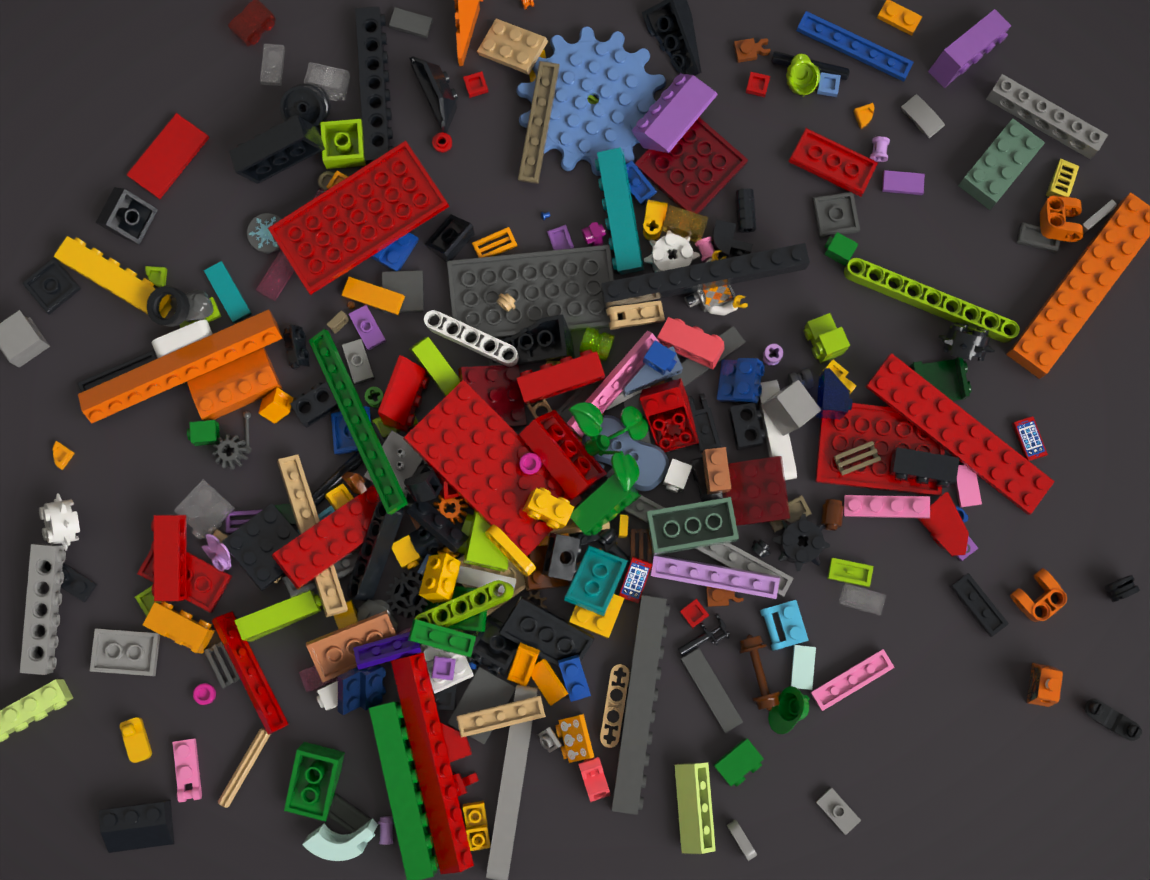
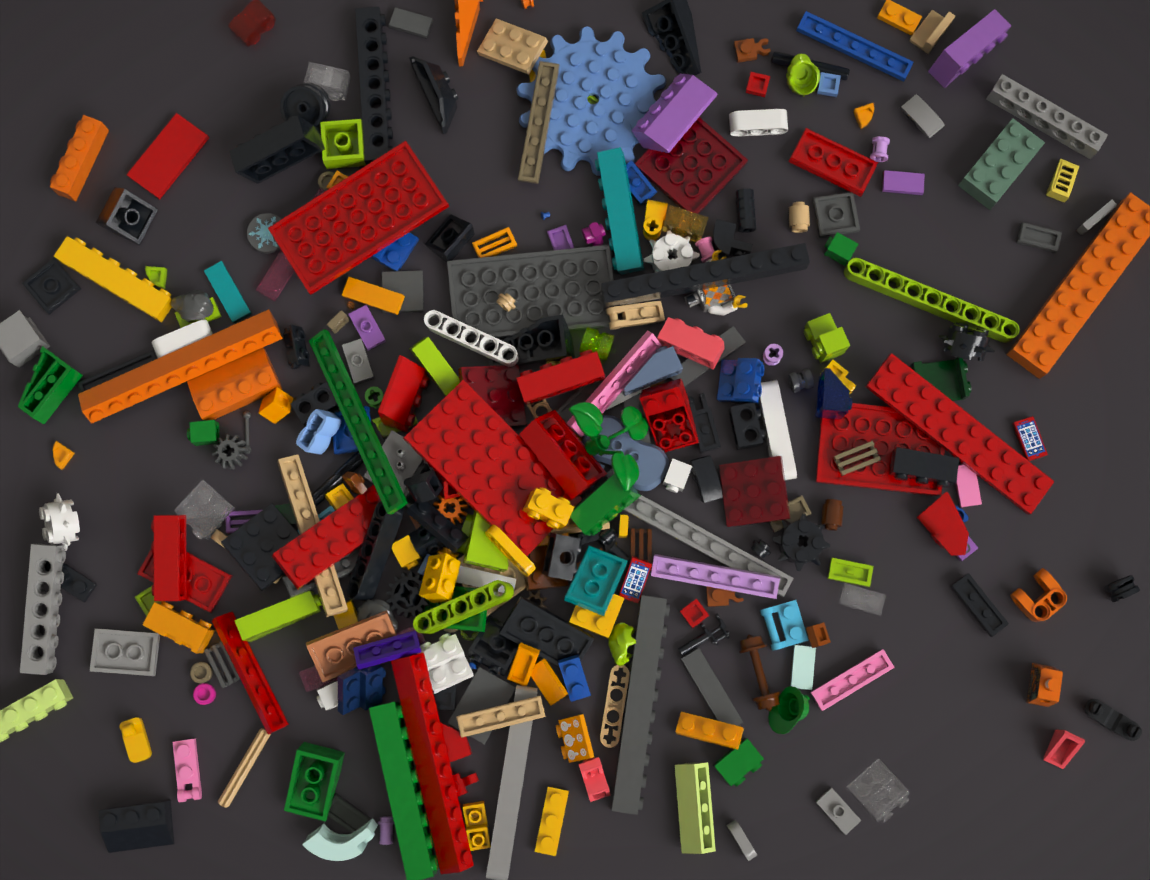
(48, 386): none -> green wedge
(79, 158): none -> orange brick
(182, 306): black tyre -> none
(201, 672): none -> dark tan tile
(217, 552): lavender plate -> none
(272, 64): clear plate -> none
(318, 431): none -> light blue brick
(441, 638): green plate -> none
(442, 147): red plate -> none
(443, 668): medium lavender tile -> none
(475, 84): red plate -> none
(530, 463): dark pink tile -> none
(549, 740): light grey slope -> none
(551, 821): none -> yellow plate
(619, 641): none -> lime hair
(660, 358): blue brick -> none
(692, 526): sand green brick -> none
(709, 730): none -> light orange plate
(716, 470): nougat brick -> none
(758, 122): none -> white beam
(791, 407): light grey piece -> none
(799, 217): none -> tan brick
(818, 635): none -> dark orange plate
(879, 791): none -> clear plate
(887, 506): bright pink plate -> none
(931, 30): none -> tan panel
(1053, 219): orange piece -> none
(1062, 748): none -> coral slope

